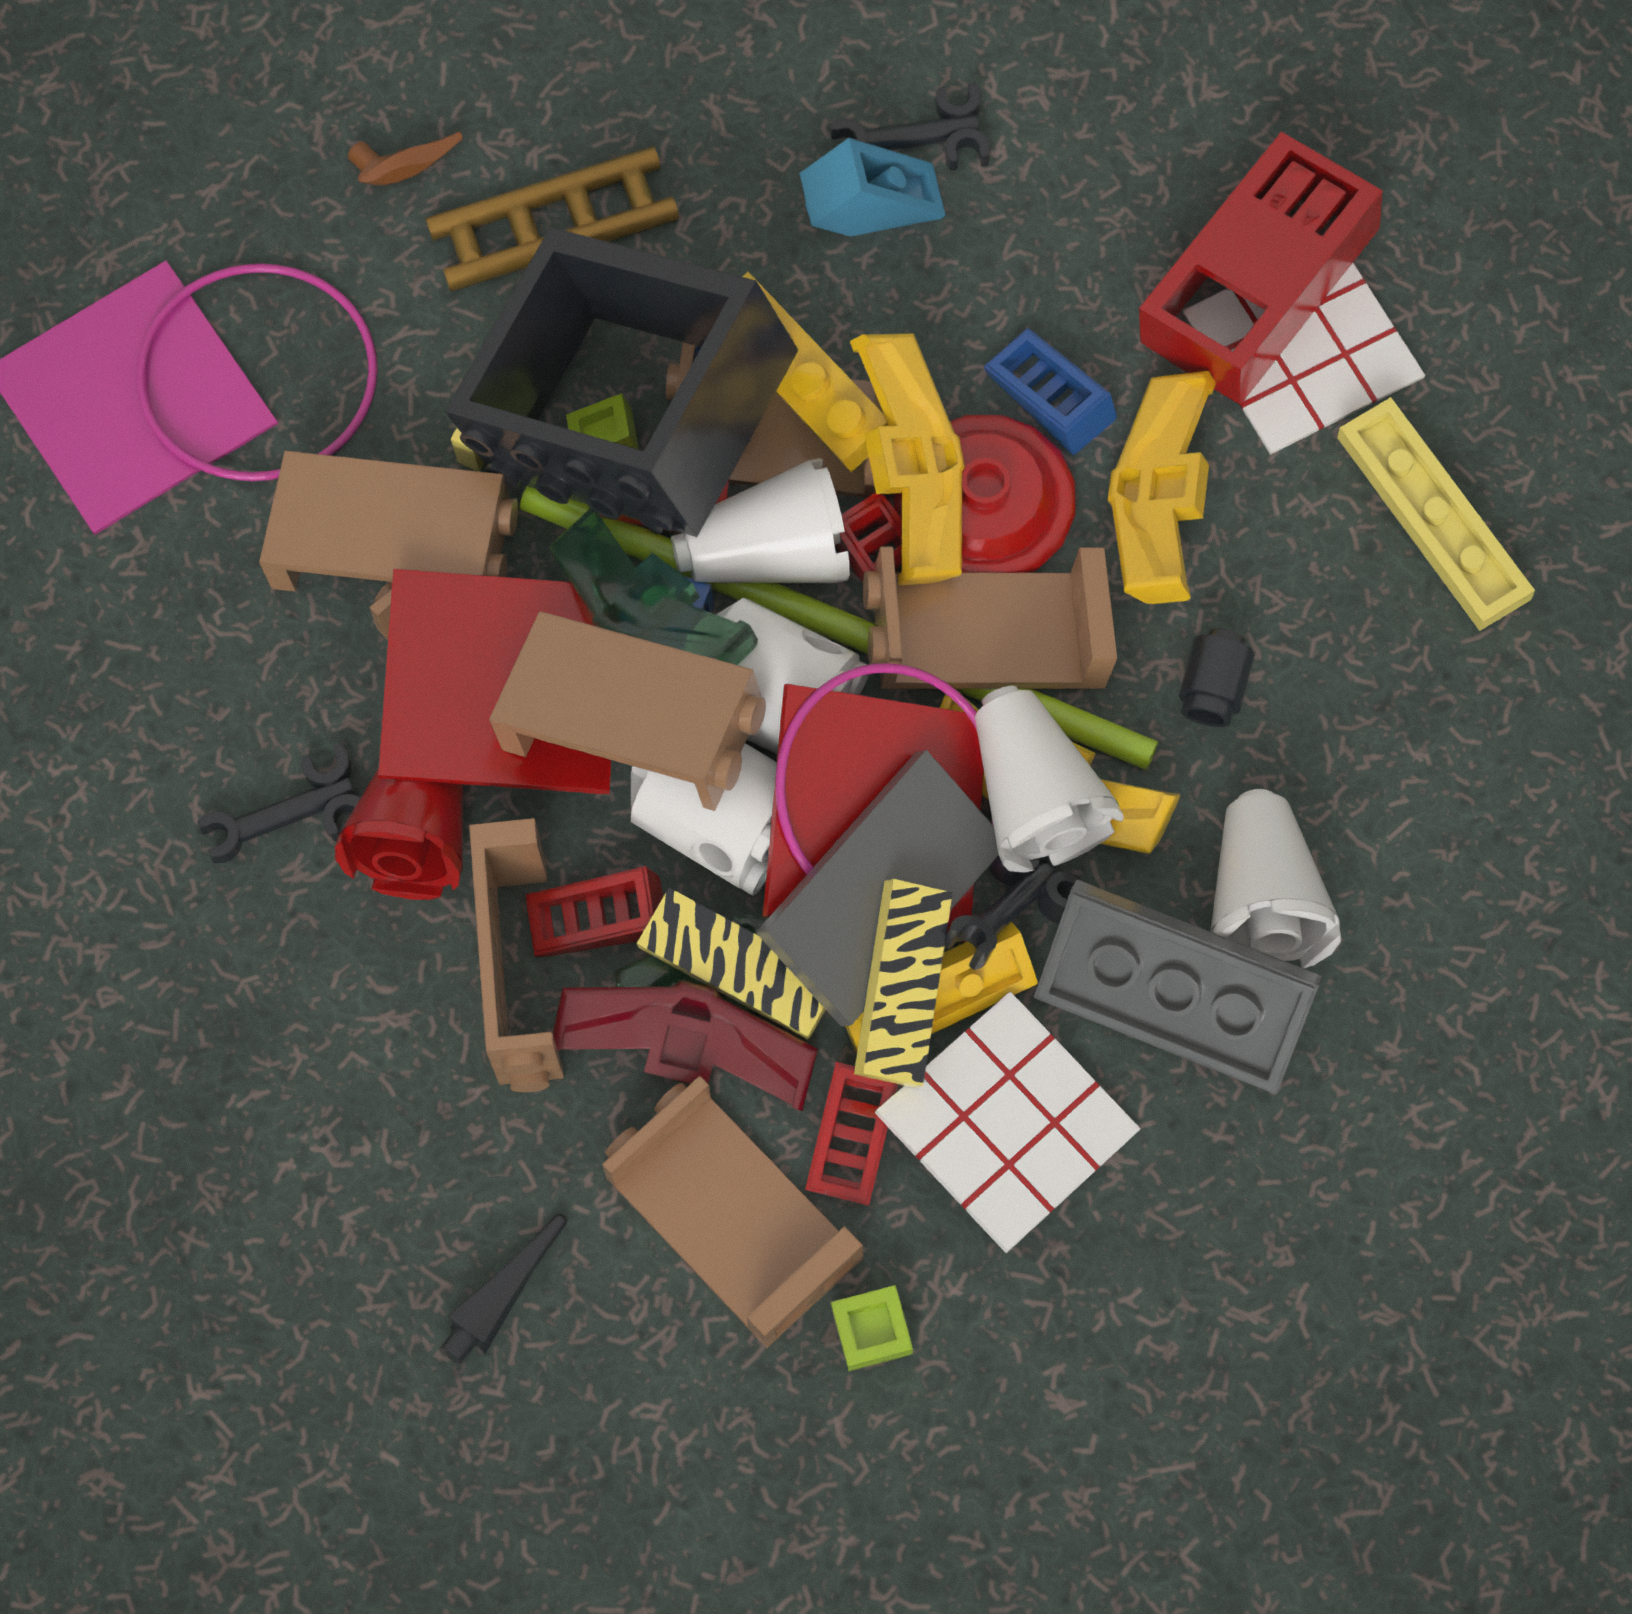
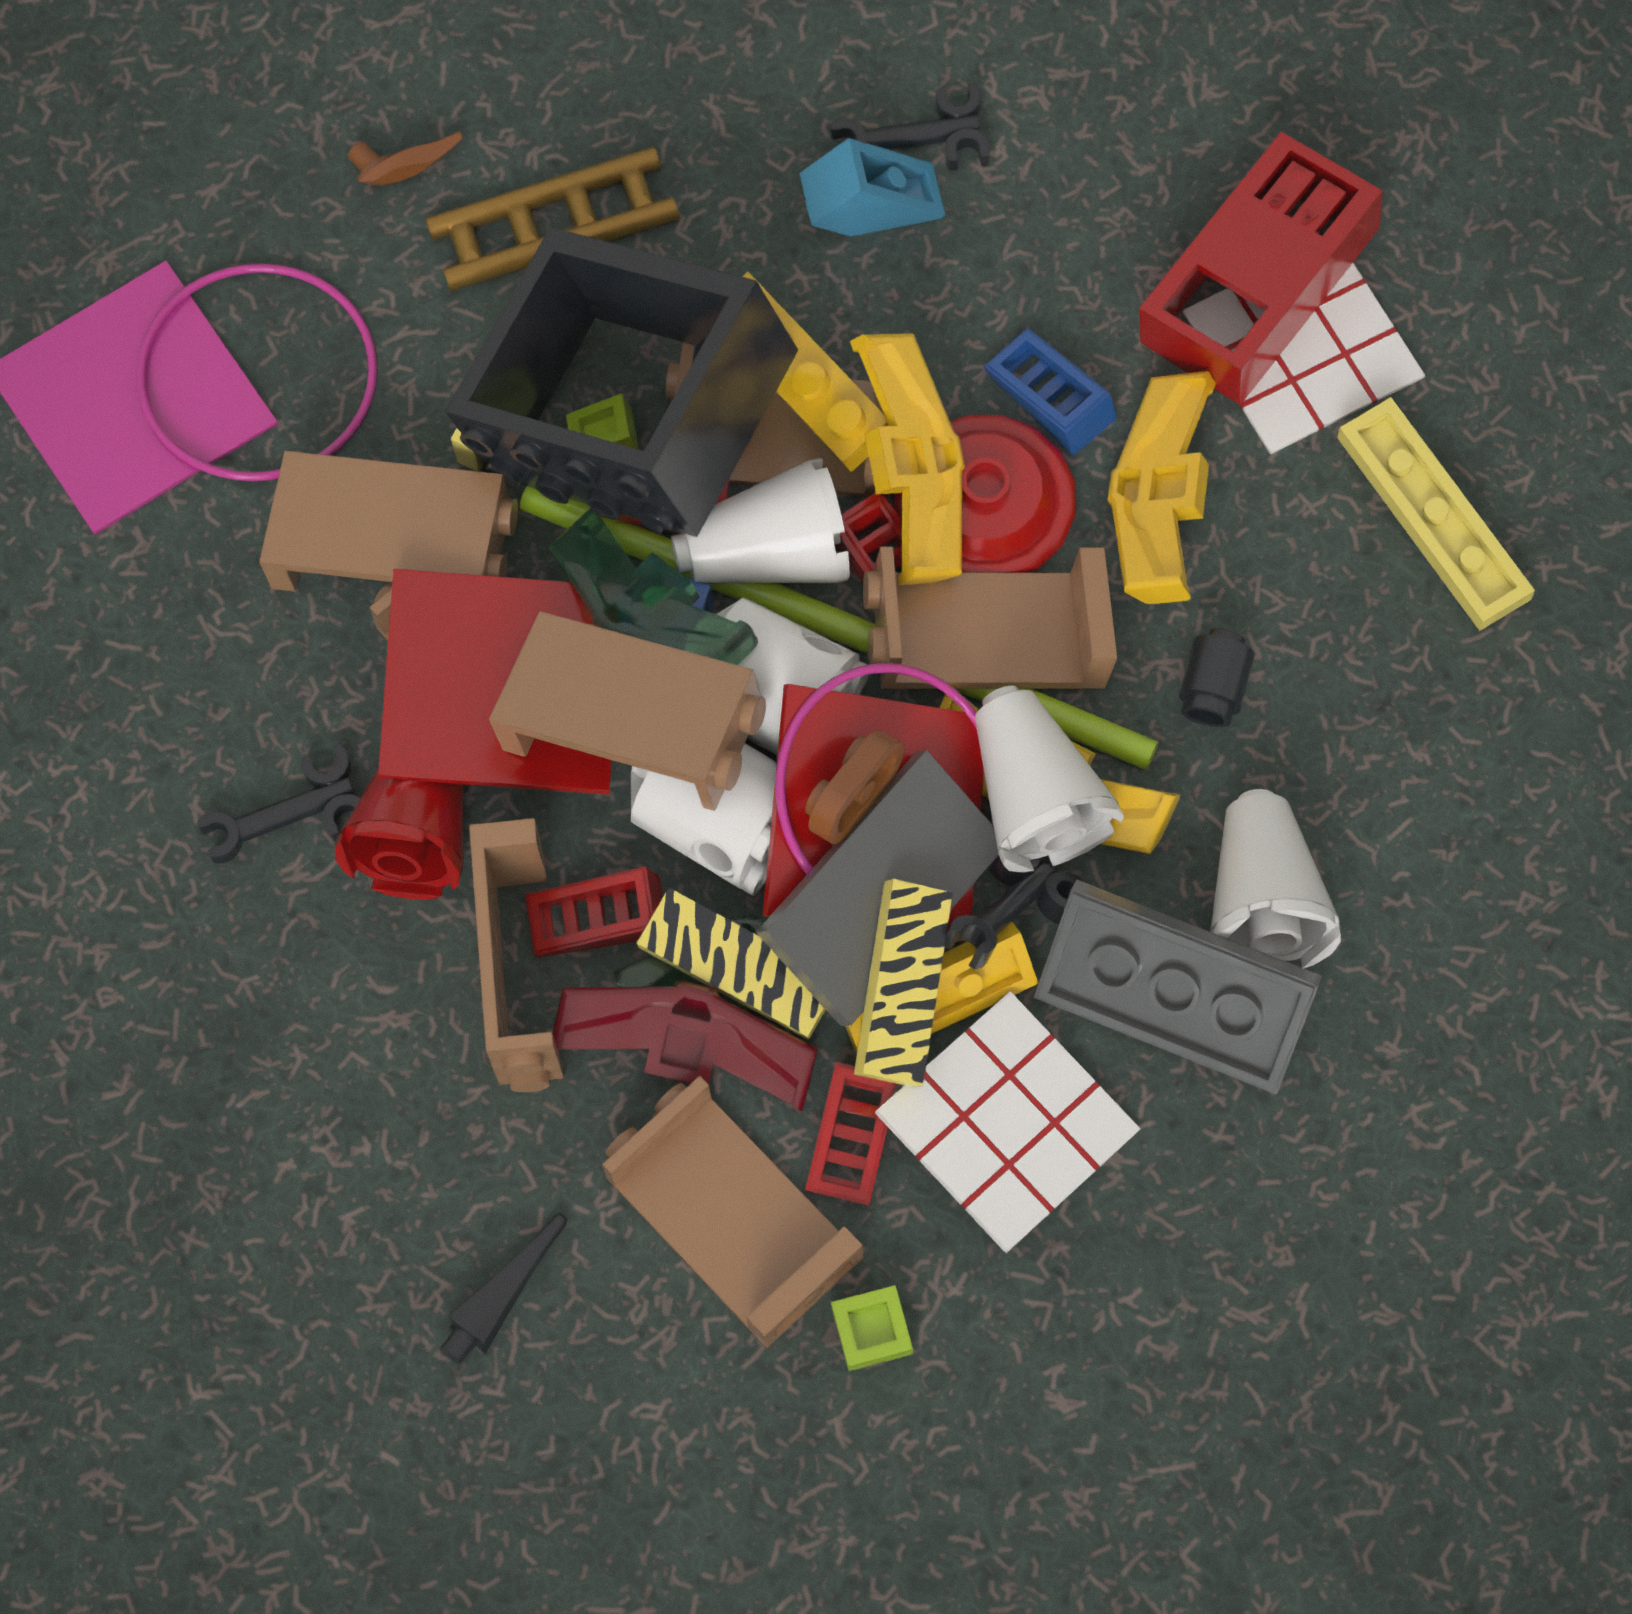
(864, 776): none -> dark orange plate

